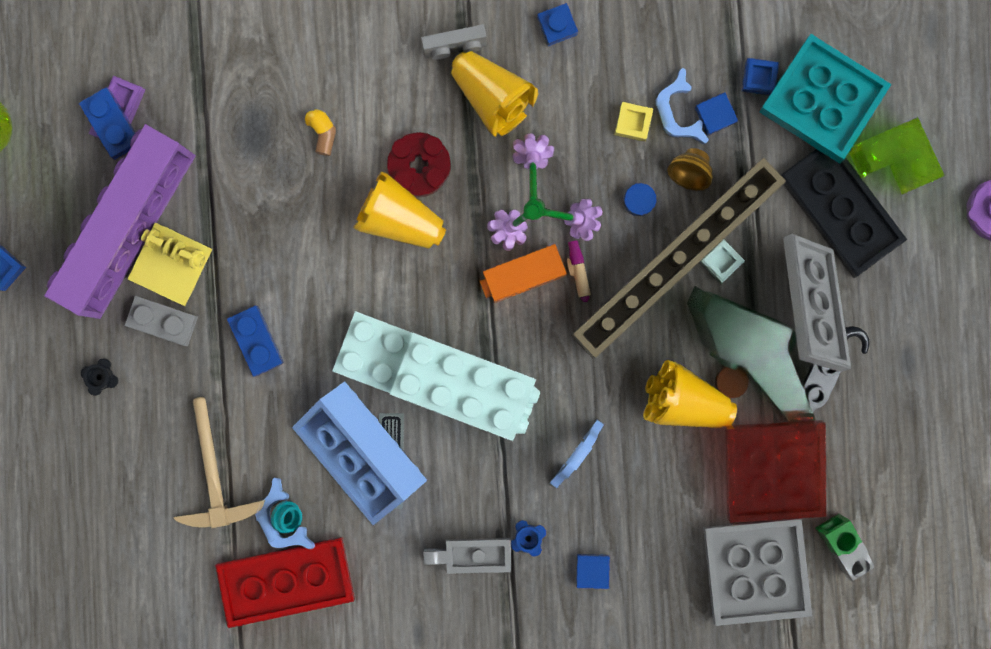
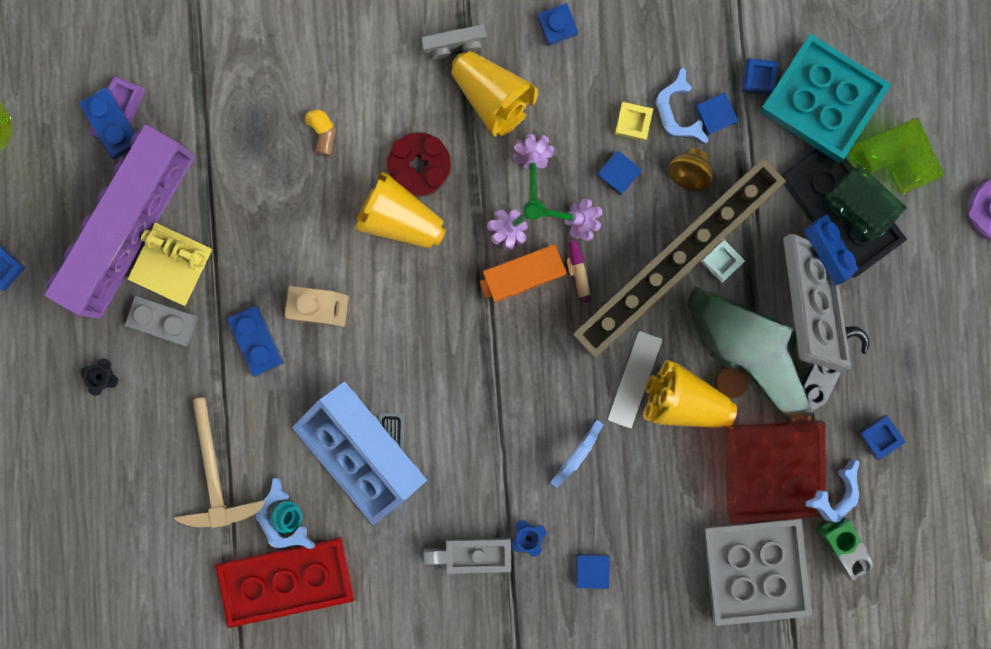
(316, 306): none -> tan torso
(437, 377): light aqua piece -> none
(619, 172): none -> blue tile
(635, 379): none -> white sticker
(639, 199): blue tile -> none
(831, 250): none -> blue plate
(850, 498): none -> light blue helmet
(864, 203): none -> clear green brick
(881, 437): none -> blue plate

